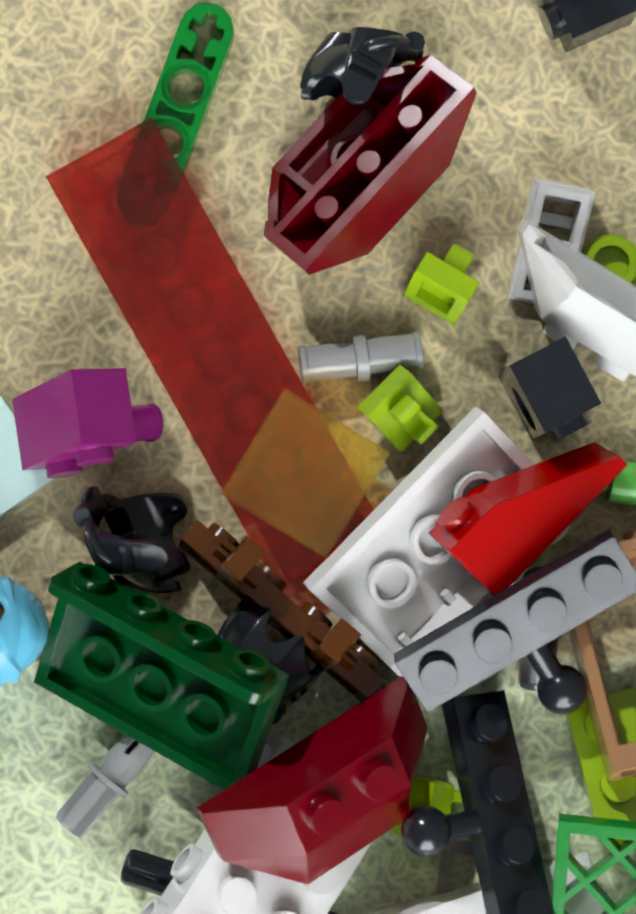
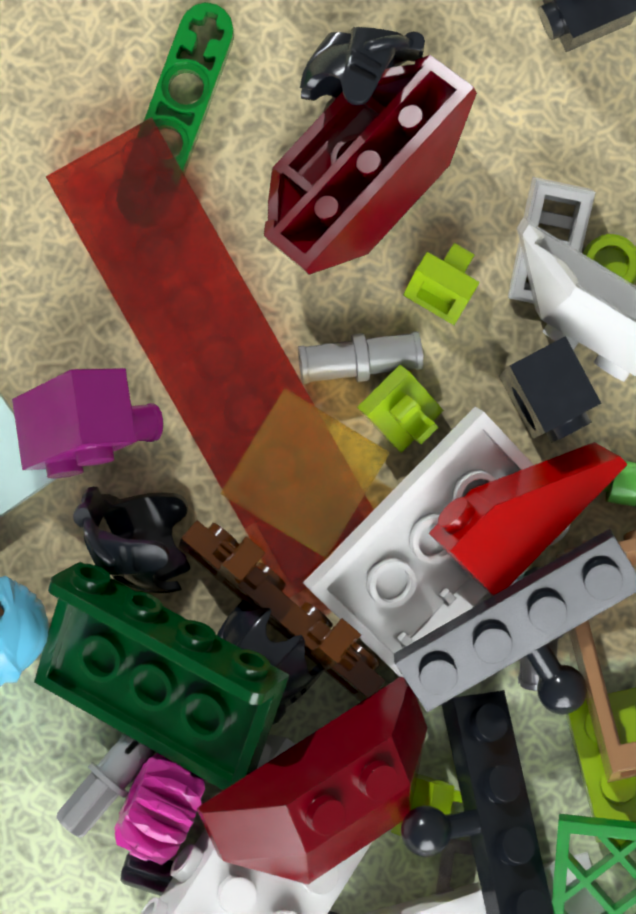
(158, 810): none -> dark pink gear

